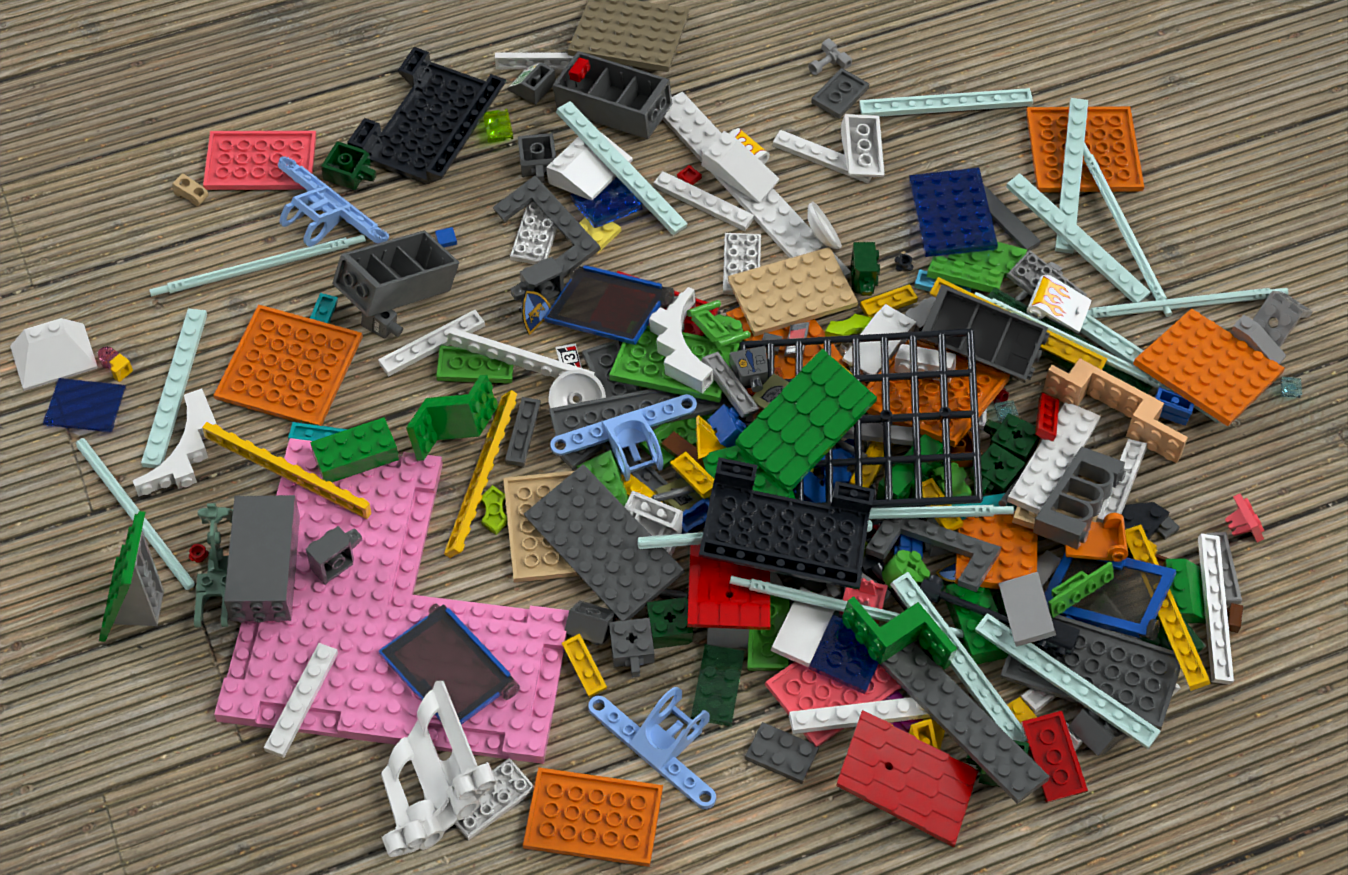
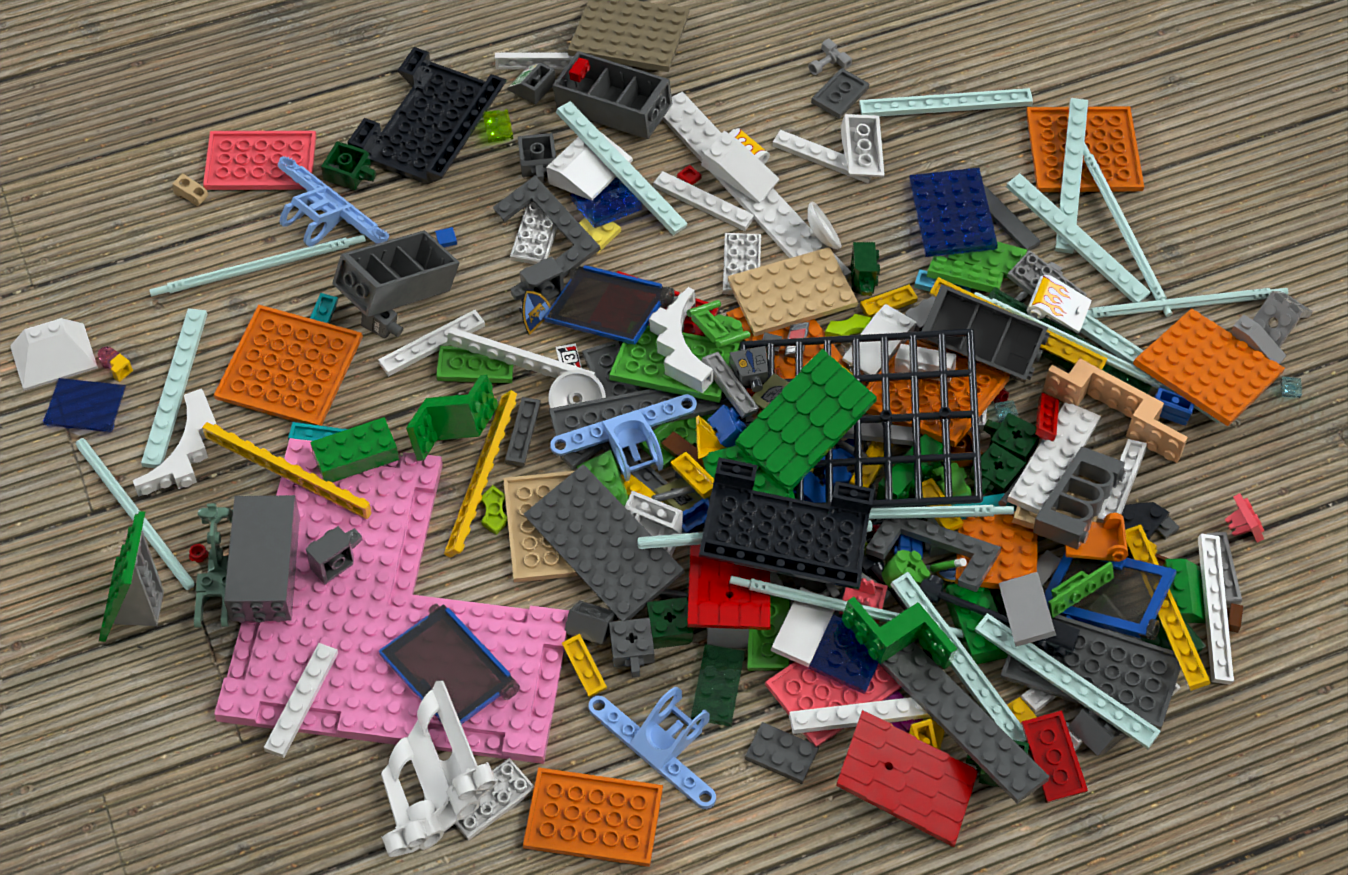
(906, 259): black plate -> none
(946, 565): none -> bright green bar

